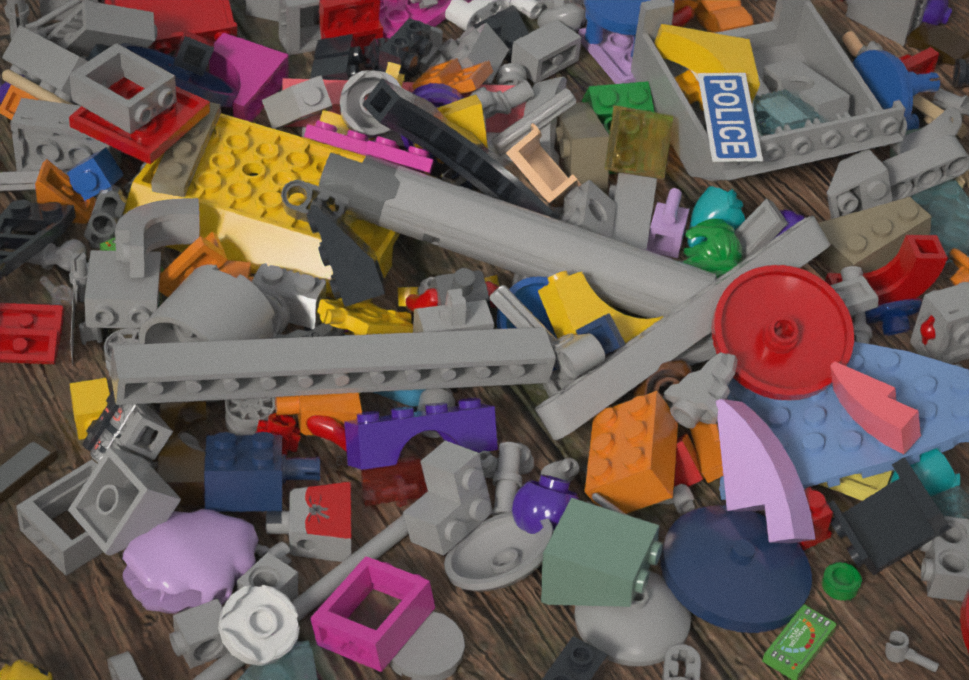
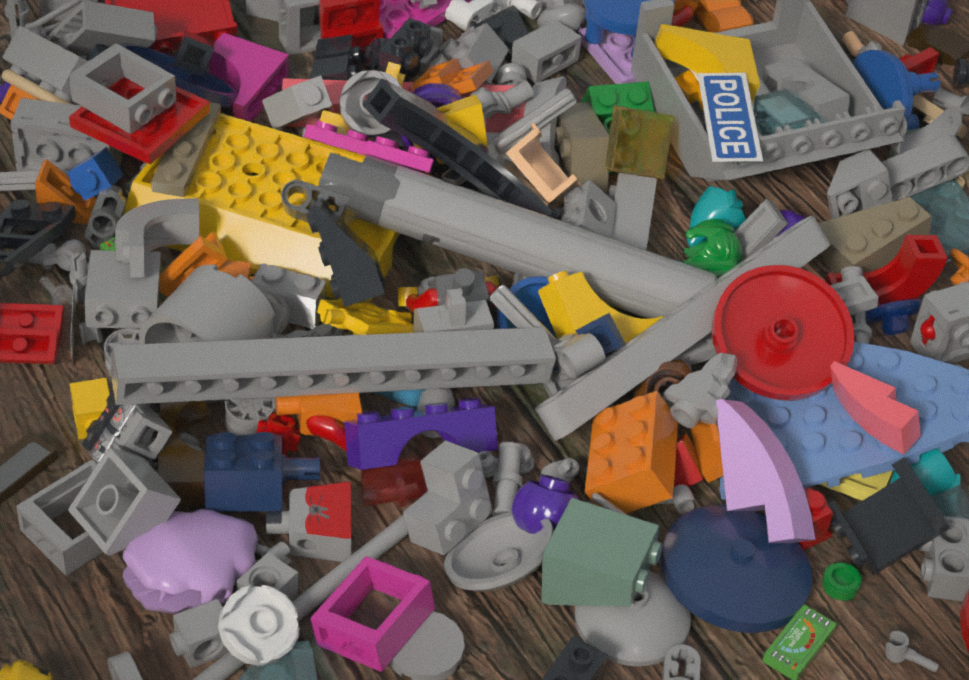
(668, 226): lavender brick -> none

